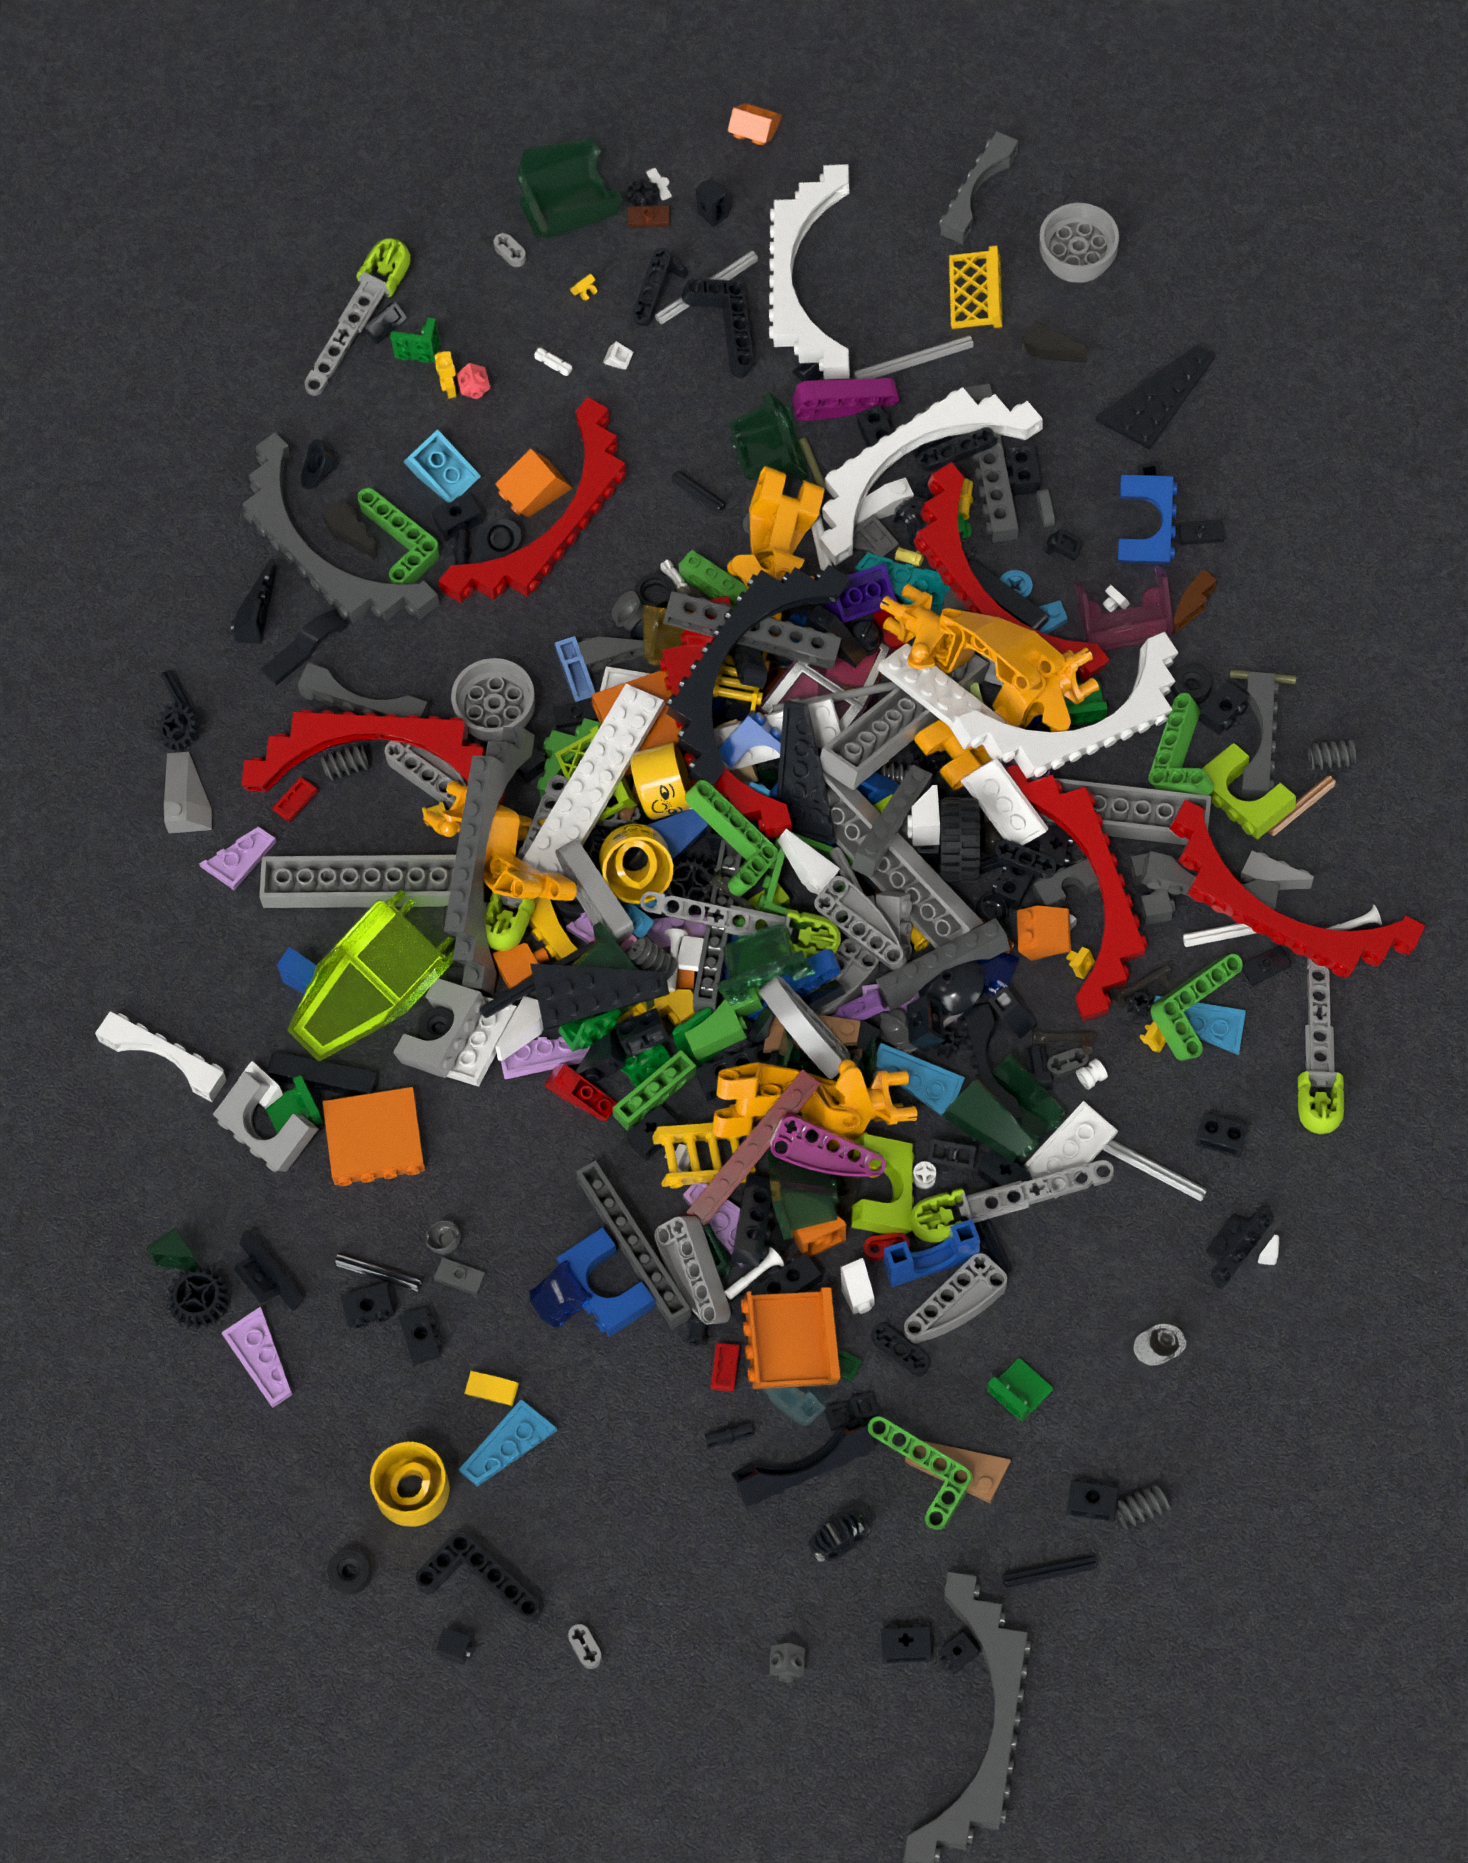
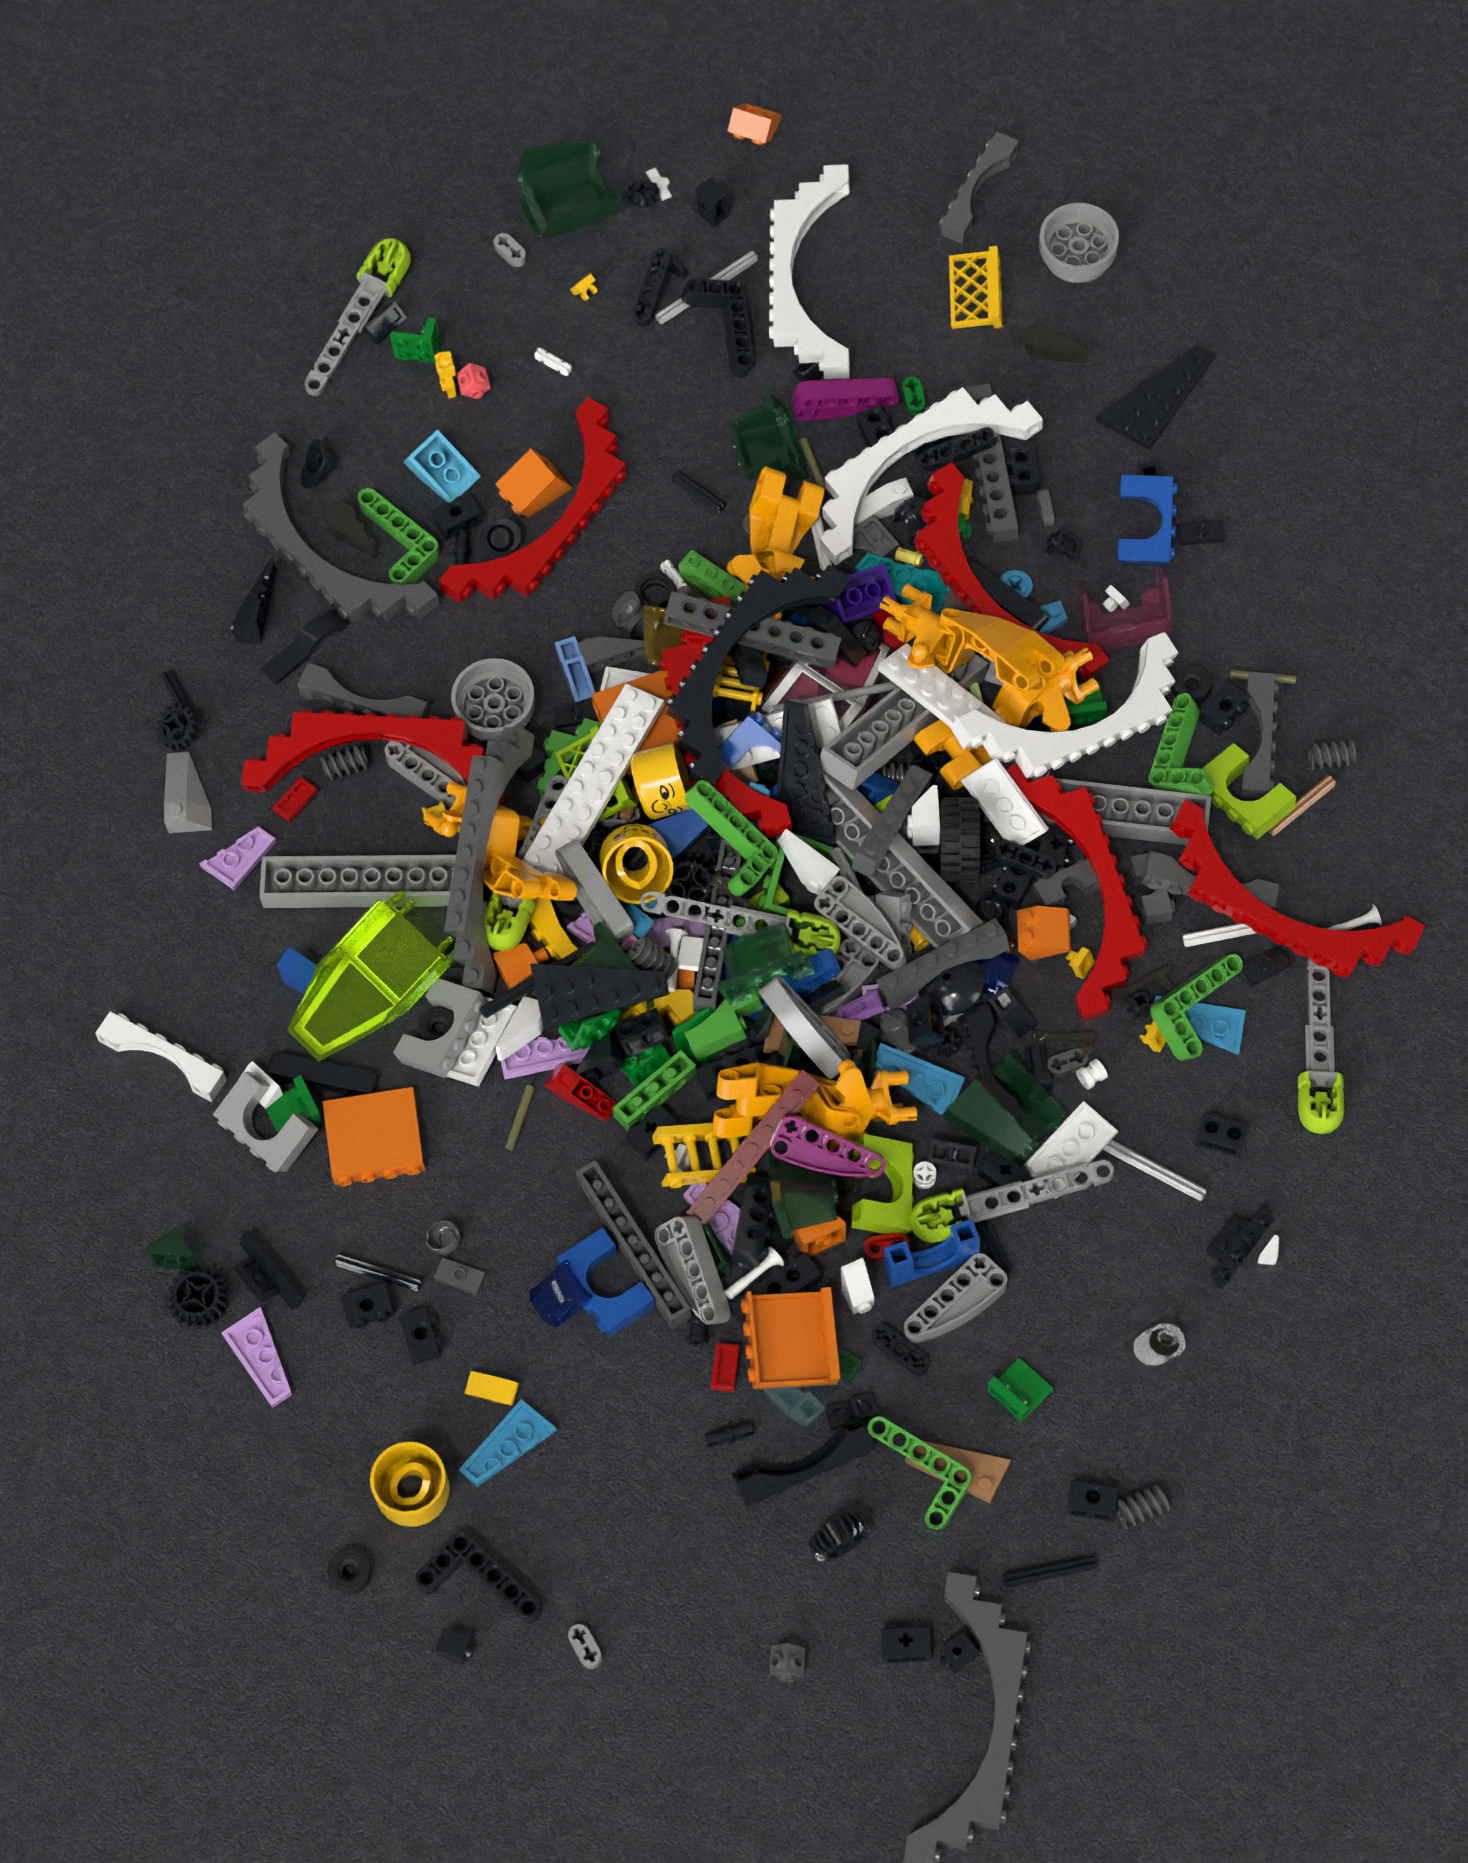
(518, 1121): none -> olive bar
(618, 356): white slope -> none
(648, 216): copper plate -> none
(914, 358): light grey axle -> none
(918, 395): none -> green beam
(1194, 600): reddish brown slope -> none
(1279, 872): light grey slope -> none

